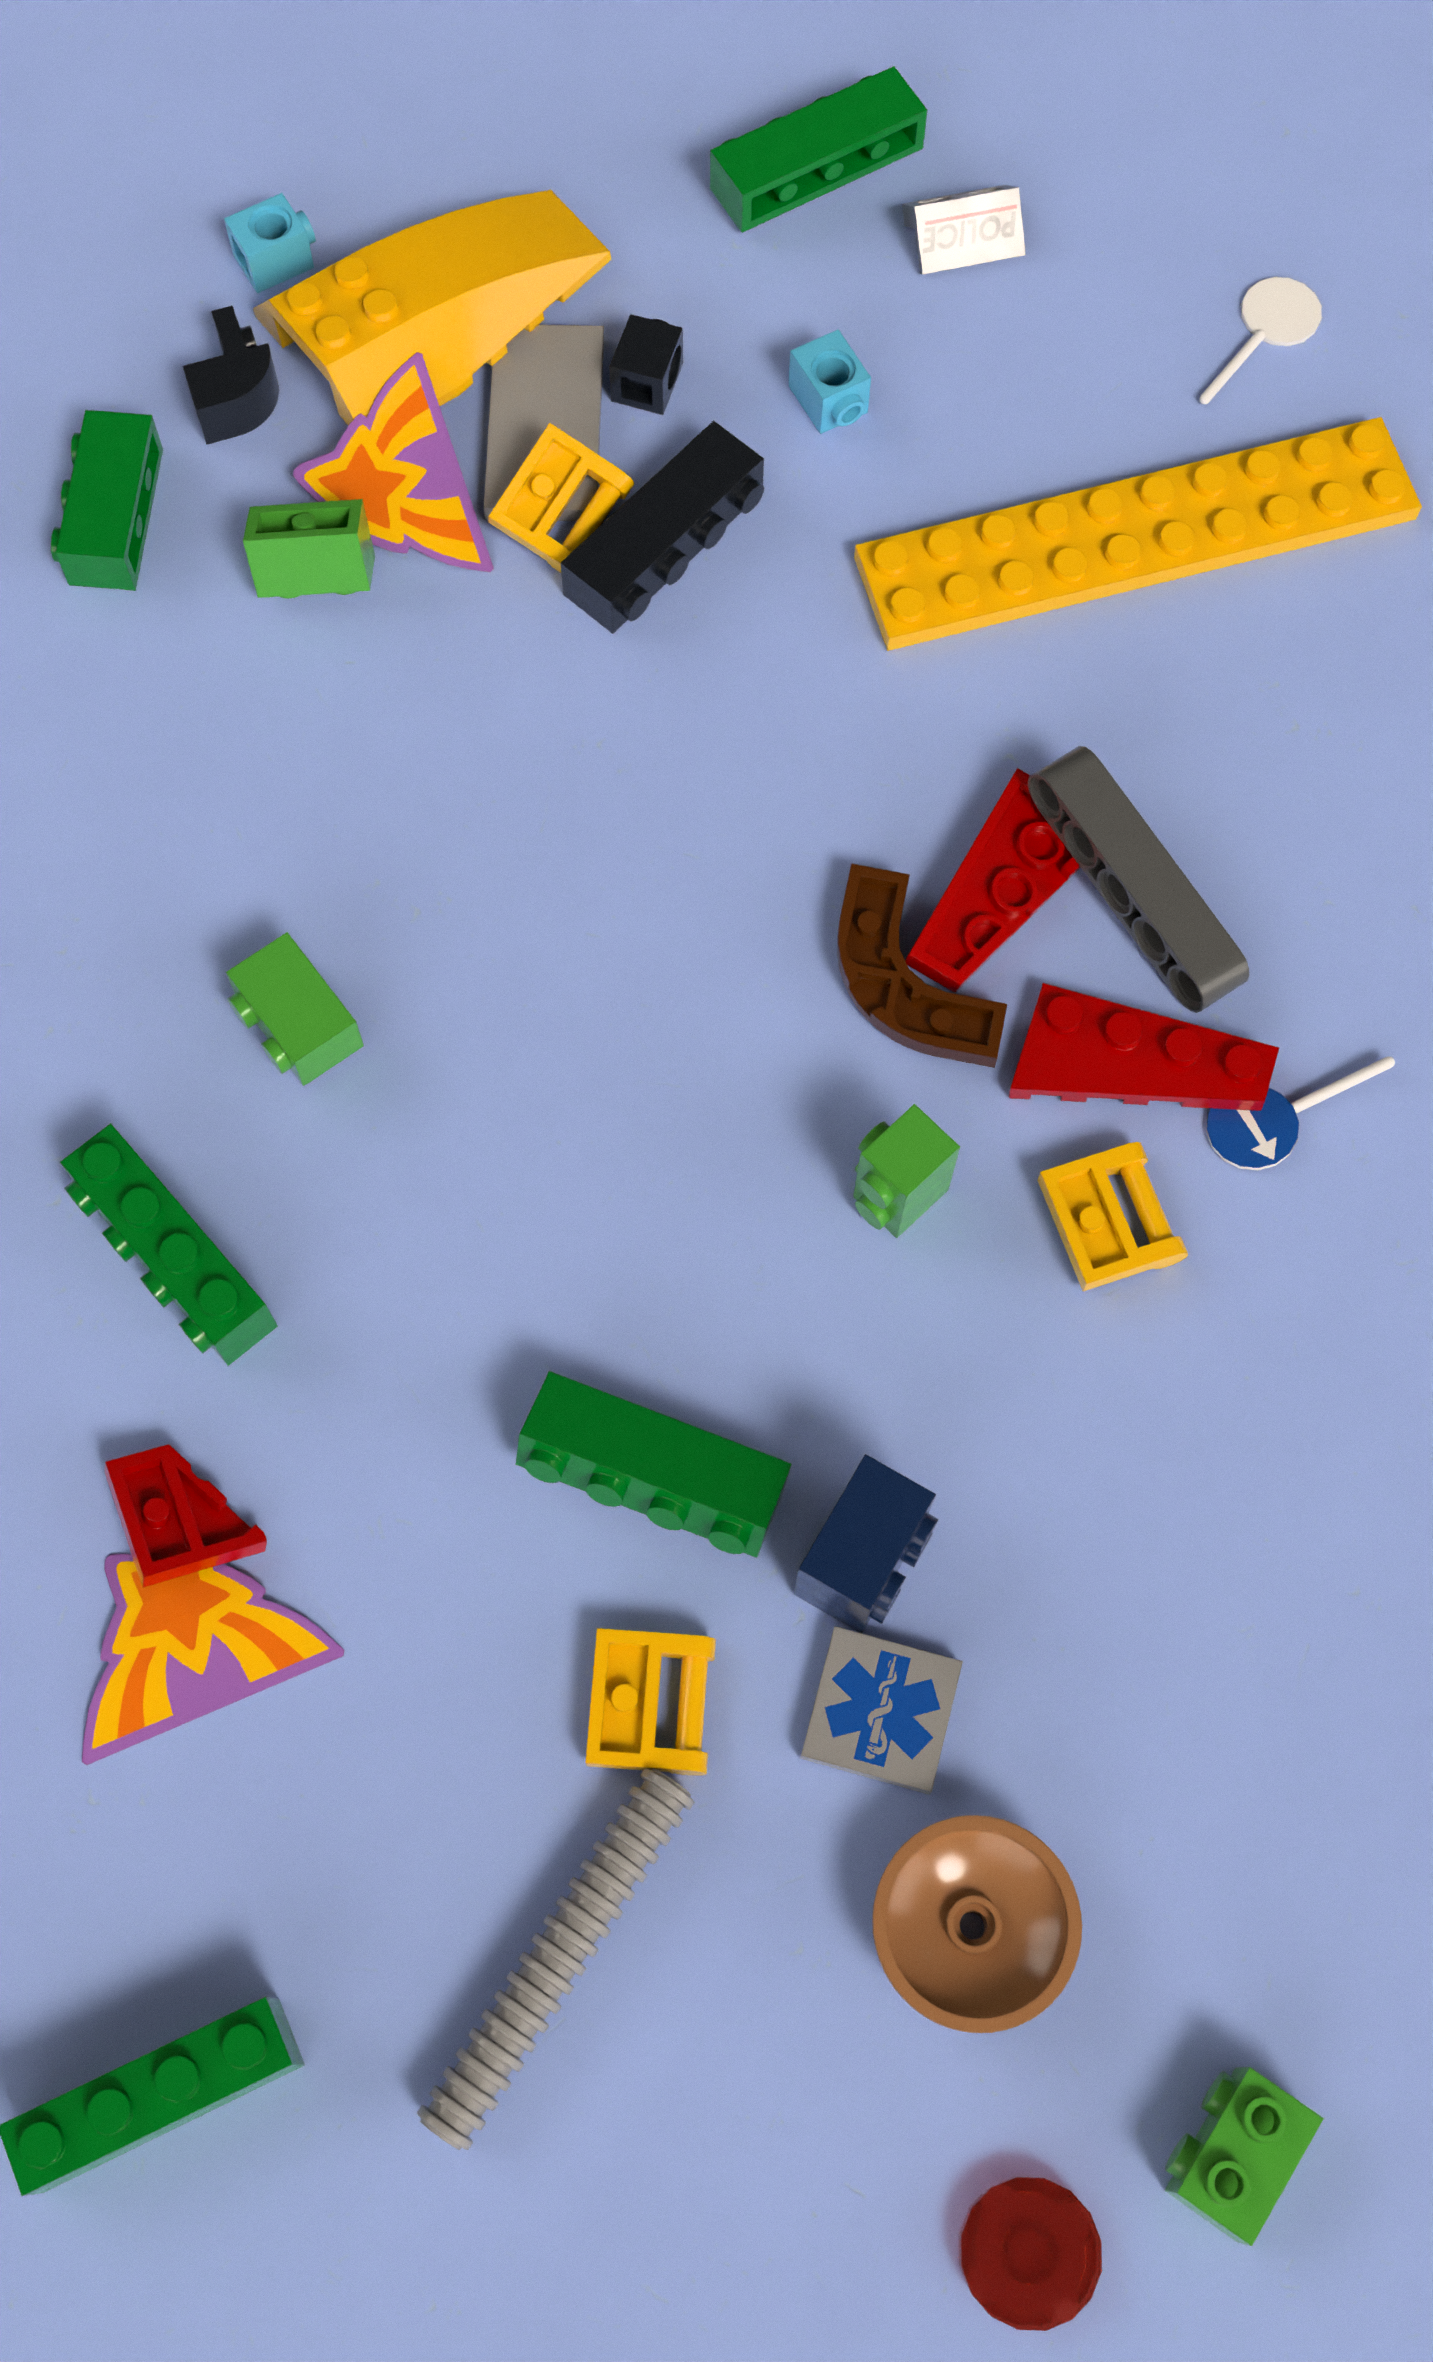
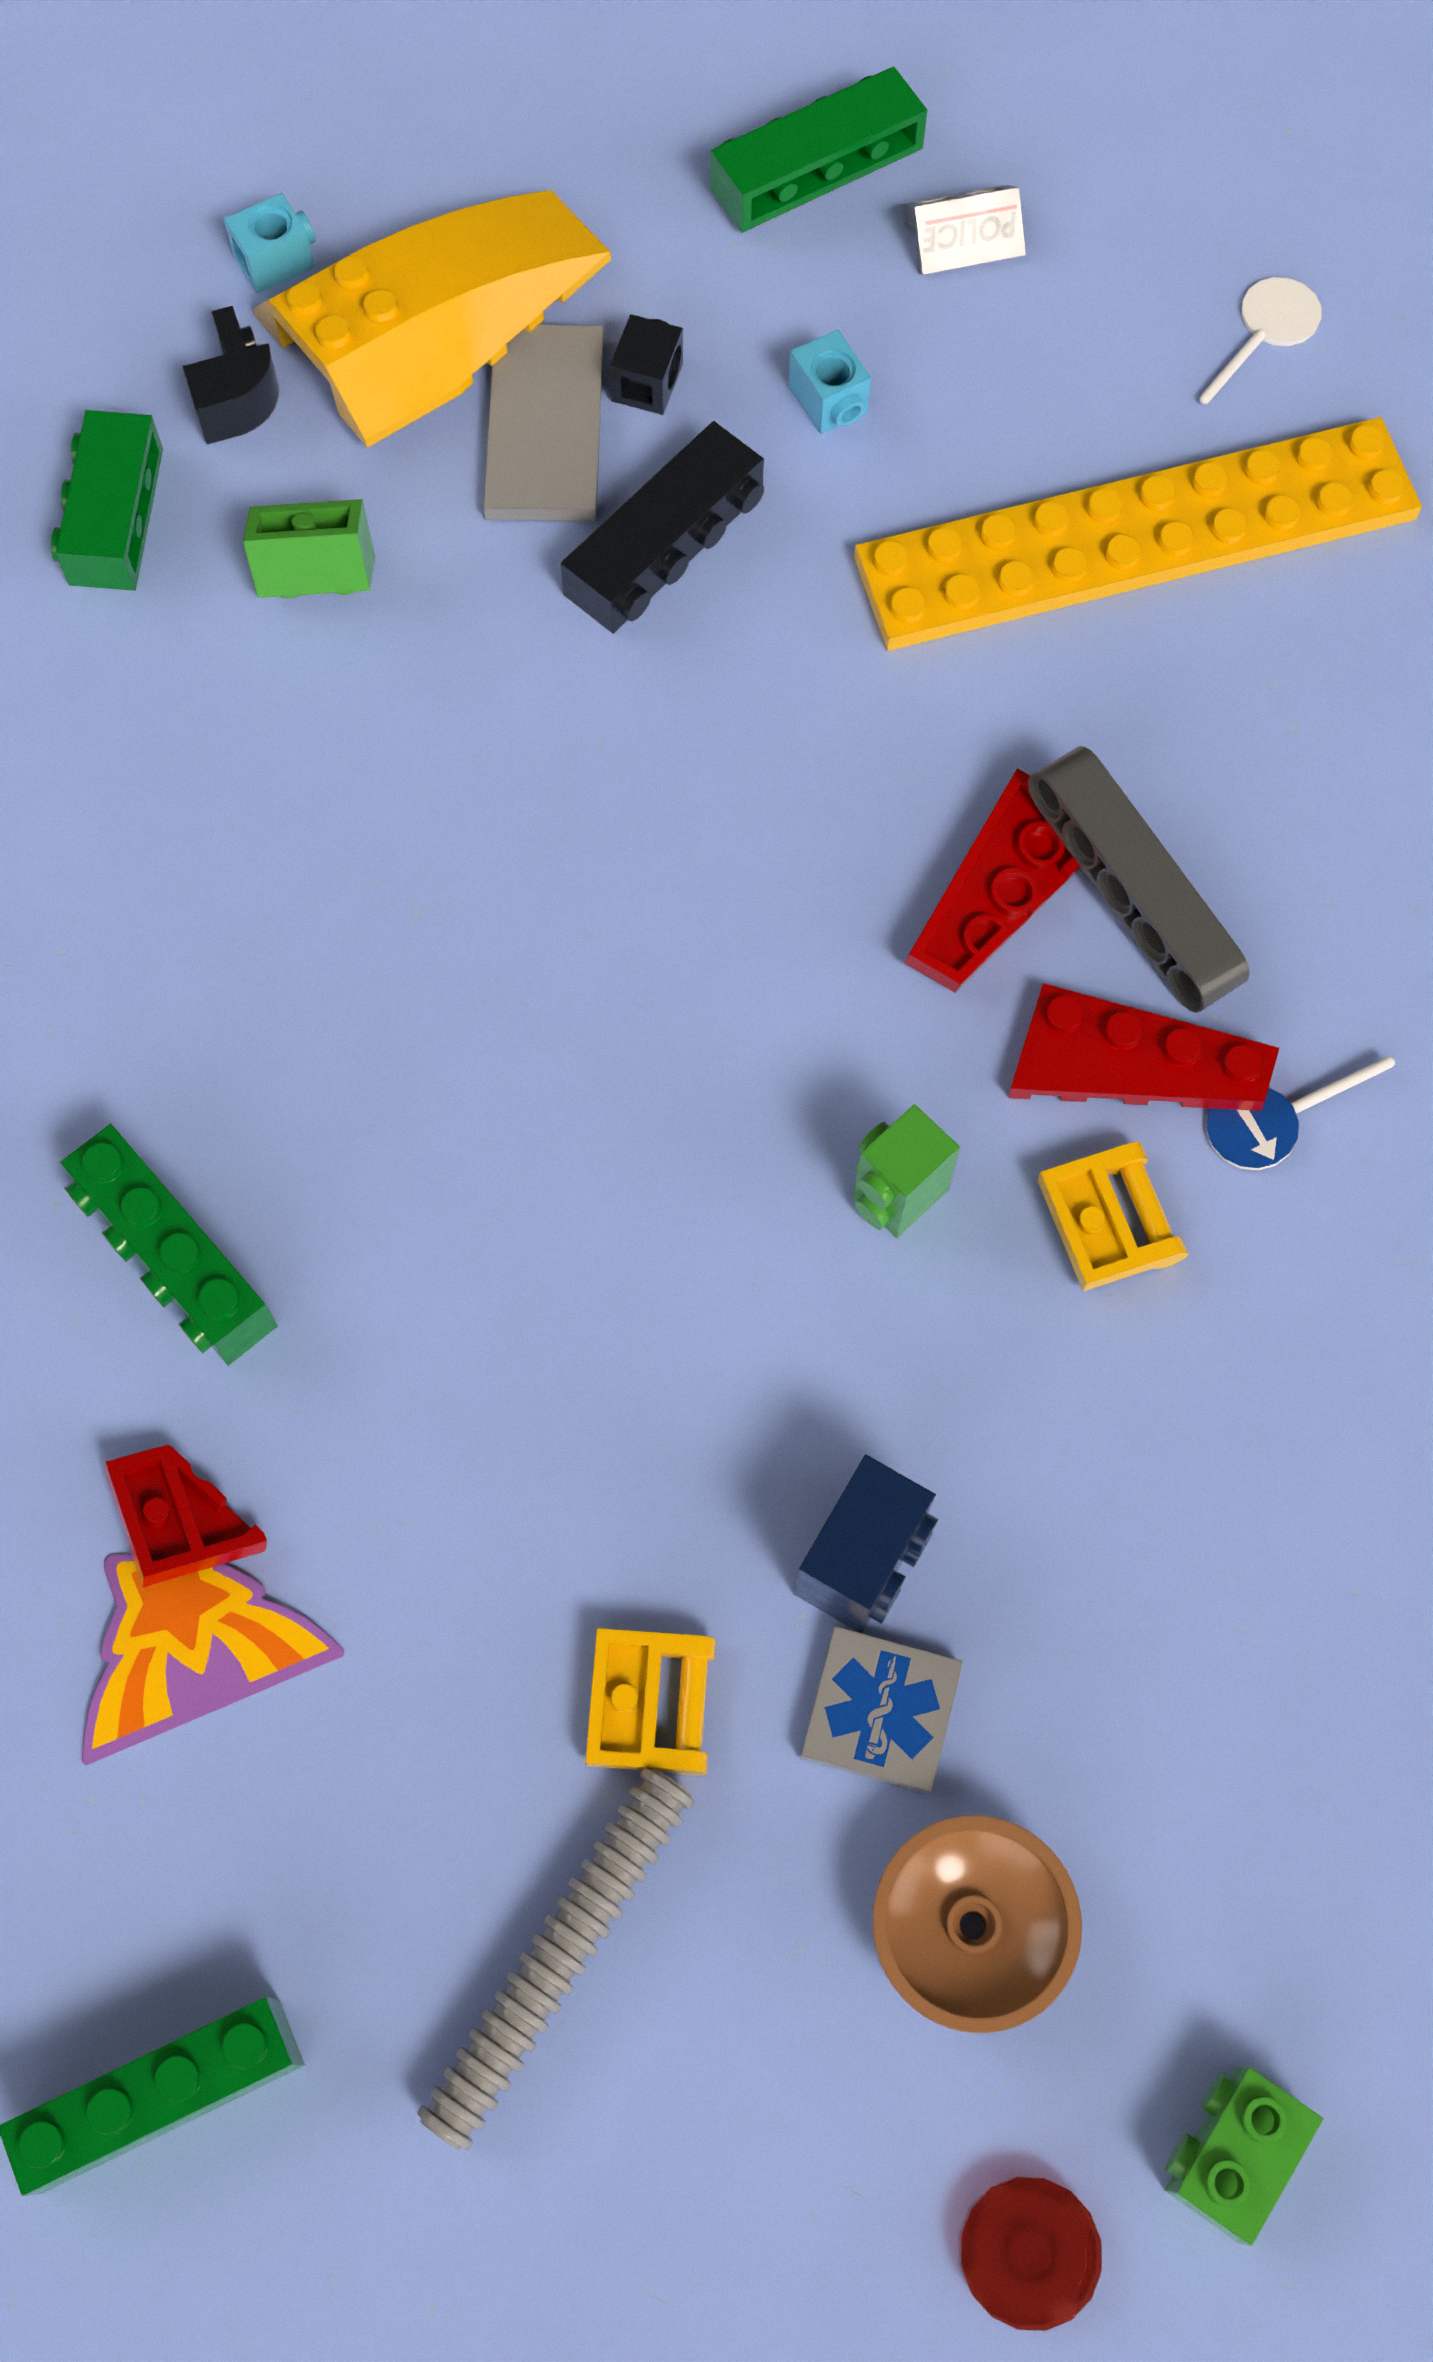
(294, 1010): bright green brick -> none
(404, 473): sticker -> none
(545, 489): yellow plate -> none
(651, 1465): green brick -> none
(891, 993): reddish brown plate -> none

